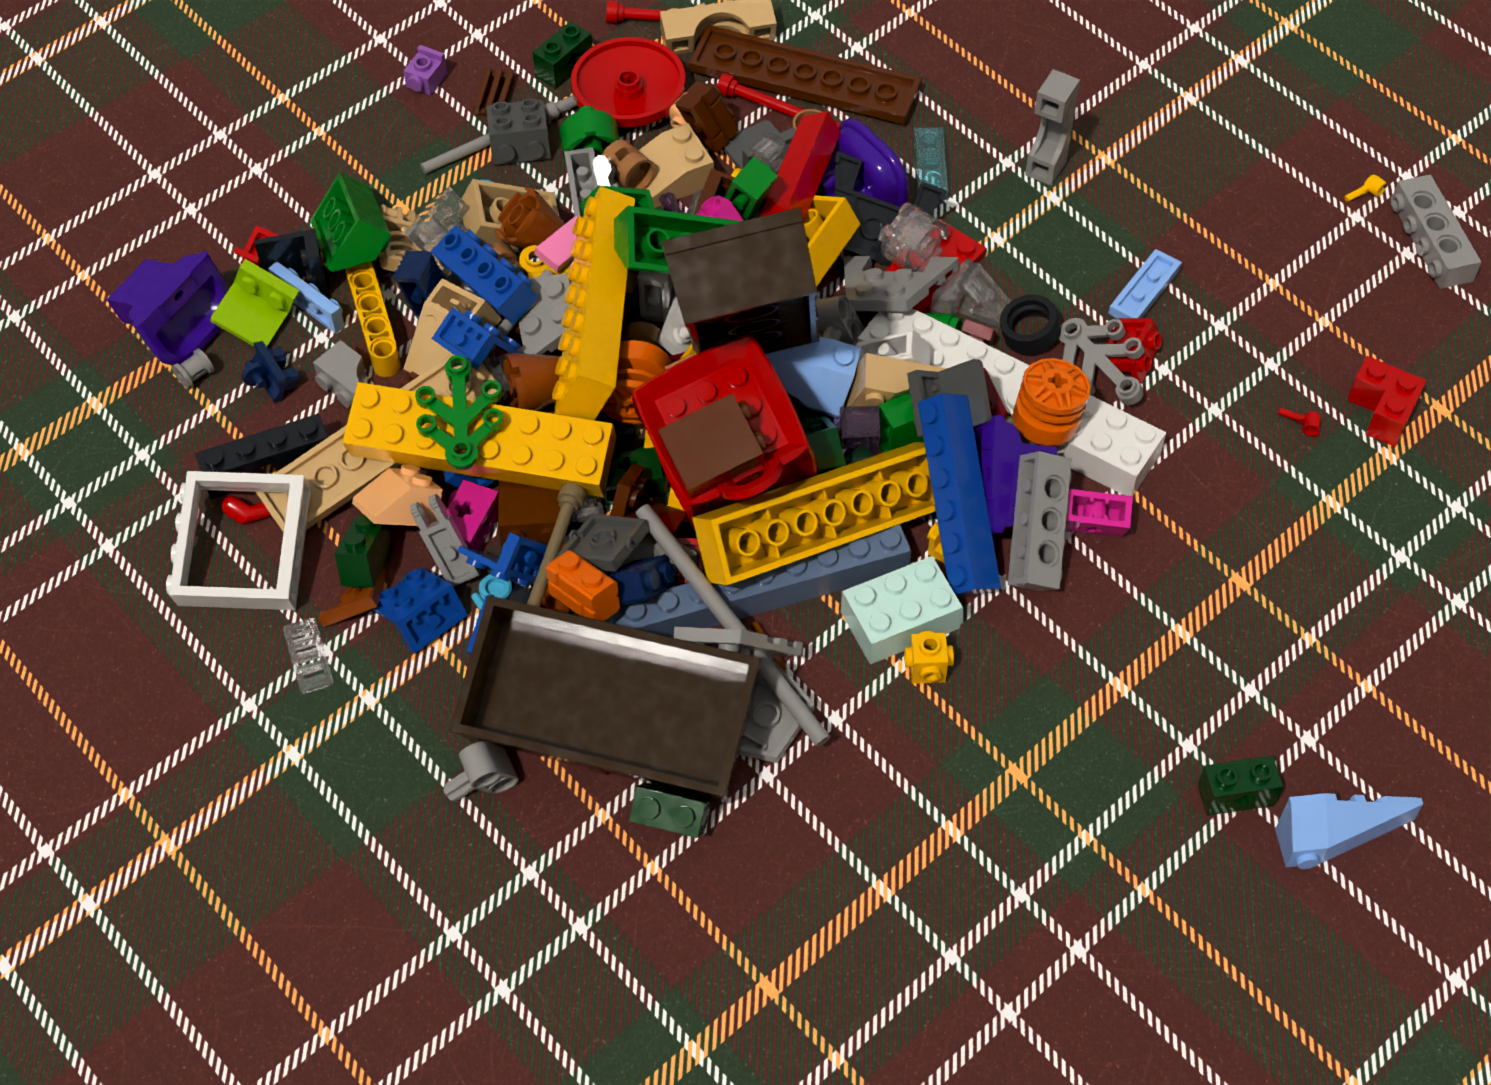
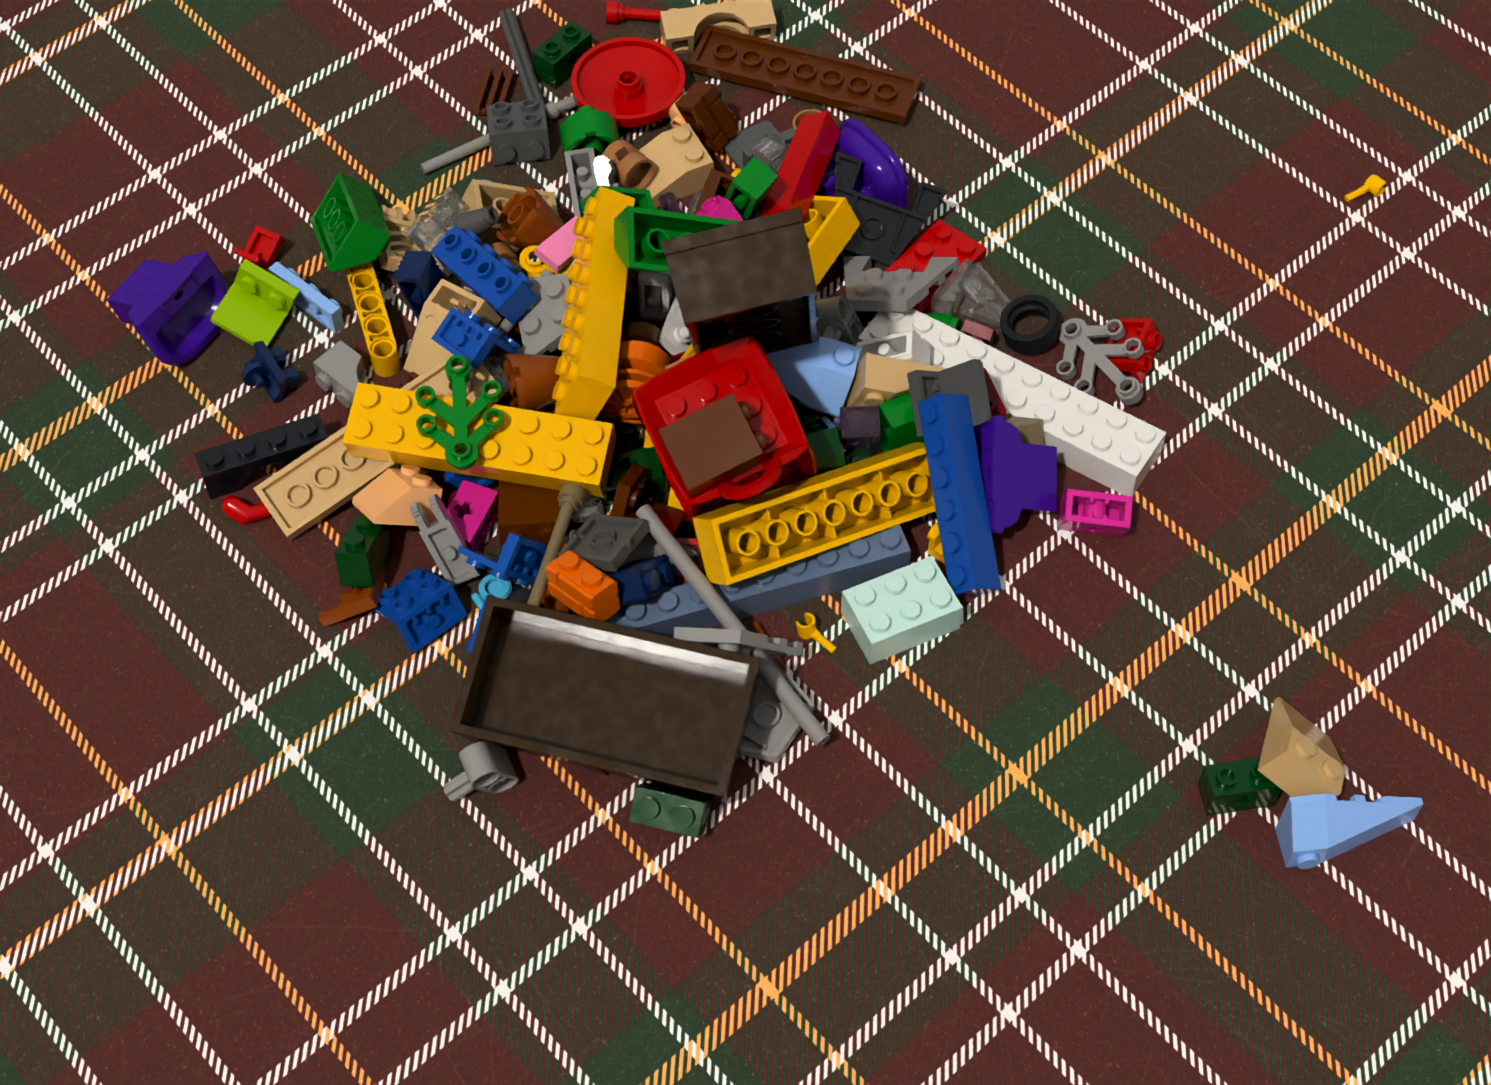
(193, 368): light grey bush -> none
(286, 592): white window -> none
(298, 252): black bracket -> none
(301, 636): clear slope -> none
(425, 70): medium lavender brick -> none
(477, 220): none -> dark grey cone
(520, 55): none -> dark grey axle
(731, 87): red piece -> none
(810, 631): none -> yellow hand
(912, 238): clear brick -> none
(928, 657): yellow brick -> none
(930, 157): clear light blue plate -> none
(1033, 506): light grey brick -> none
(1051, 401): orange wheel -> none
(1057, 106): light grey arch -> none
(1145, 286): light blue plate -> none
(1299, 754): none -> tan slope
(1310, 421): red hand -> none
(1389, 394): red brick -> none
(1435, 231): light grey brick -> none

